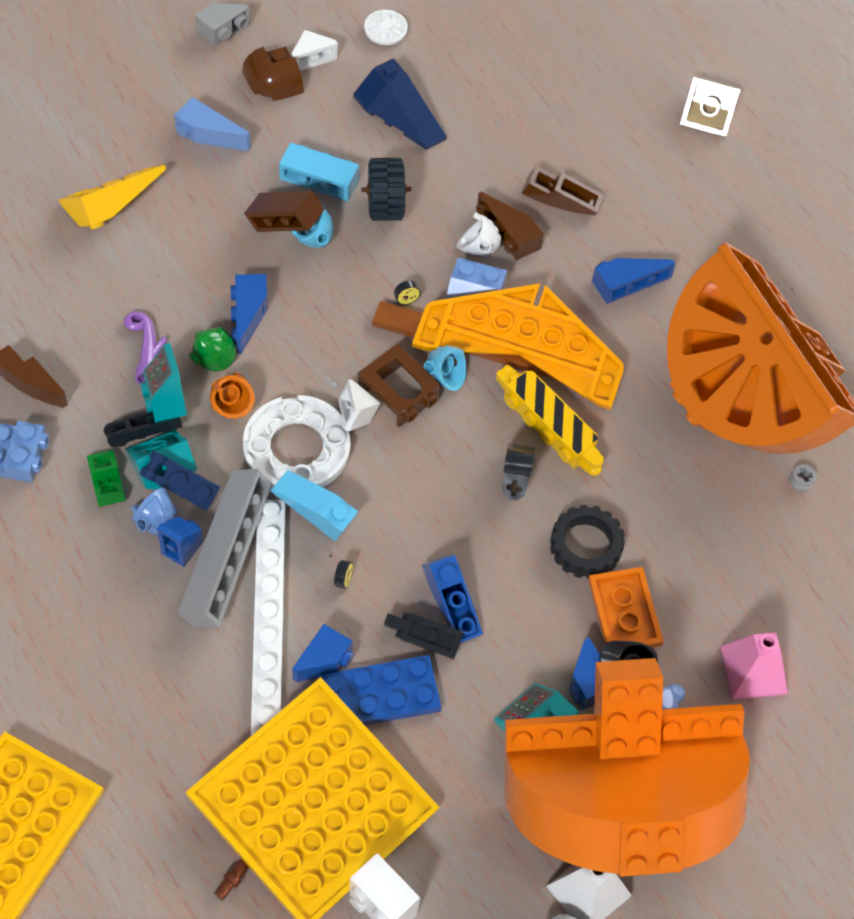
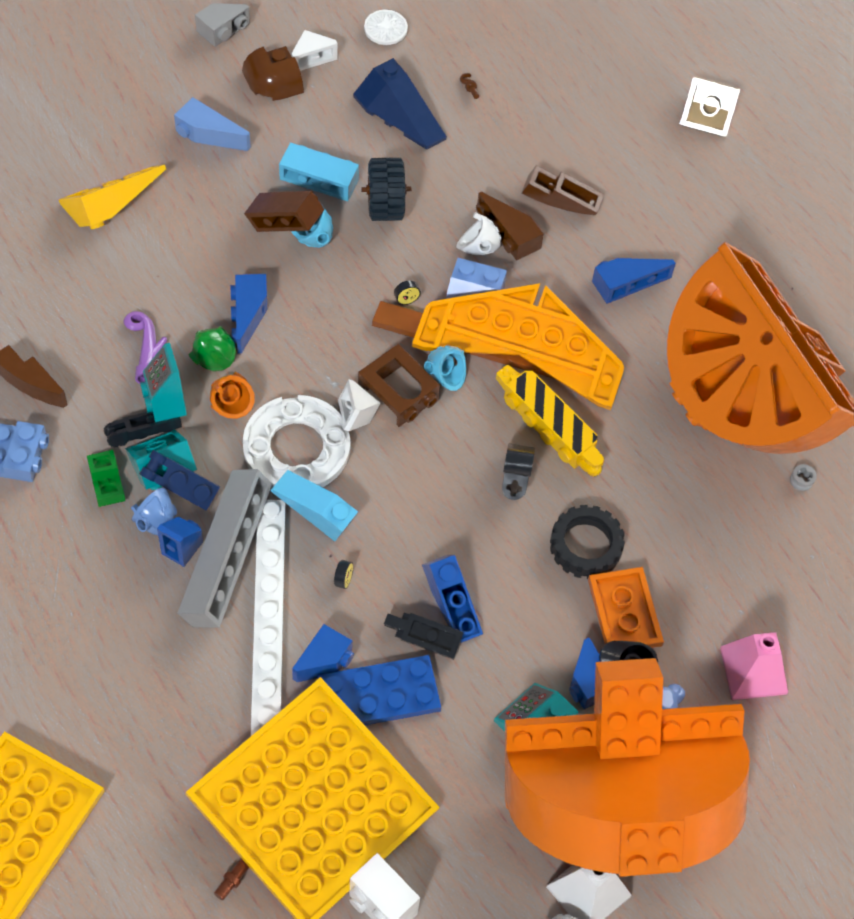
(470, 85): none -> reddish brown hand

